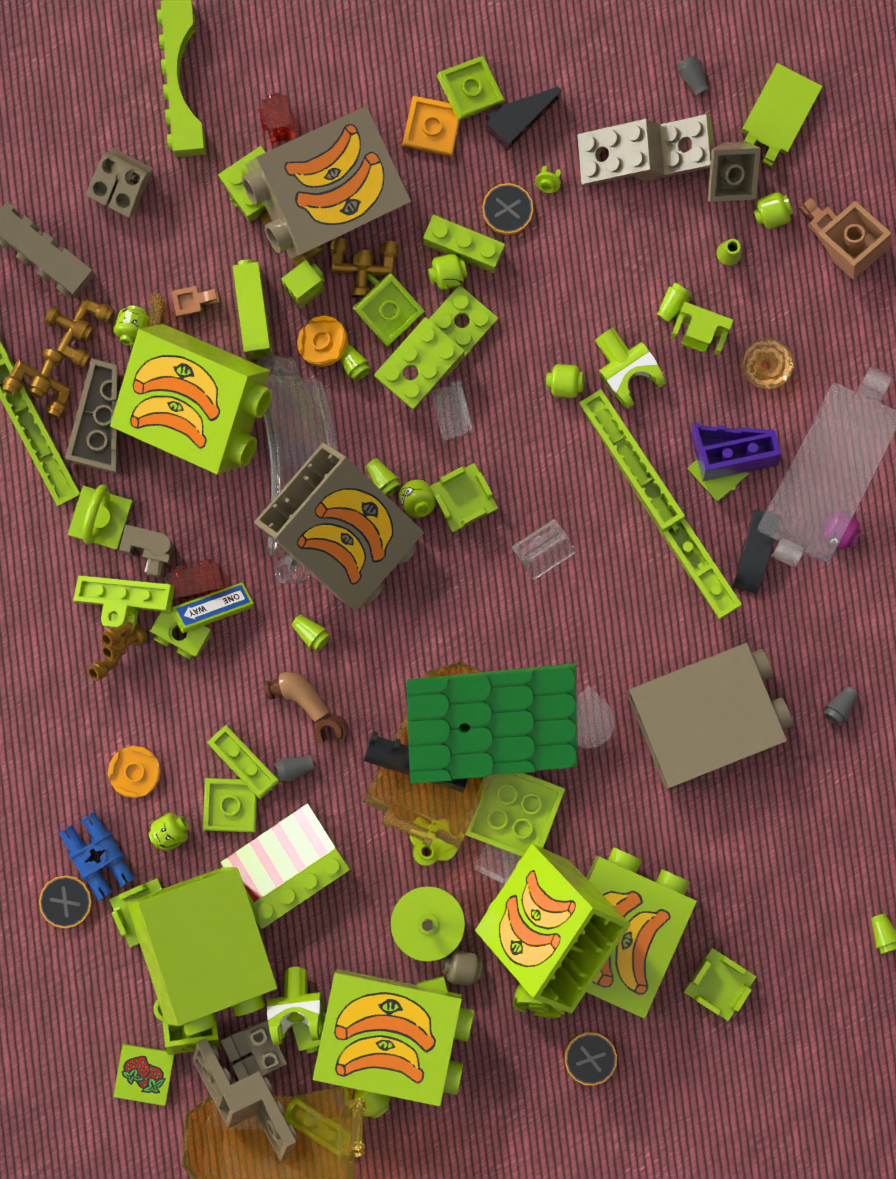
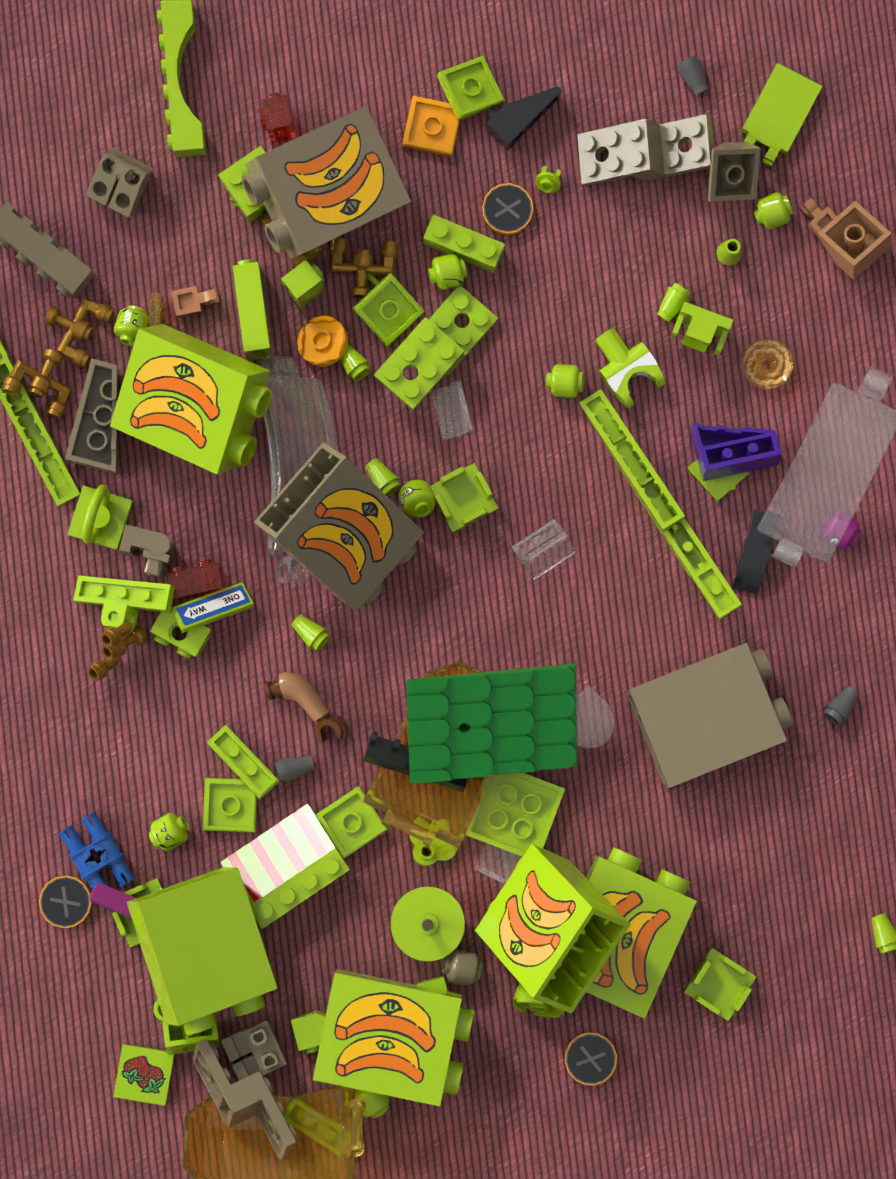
(111, 899): none -> magenta slope
(134, 771): light orange tile -> none
(295, 1007): lime connector -> none
(351, 822): none -> lime plate

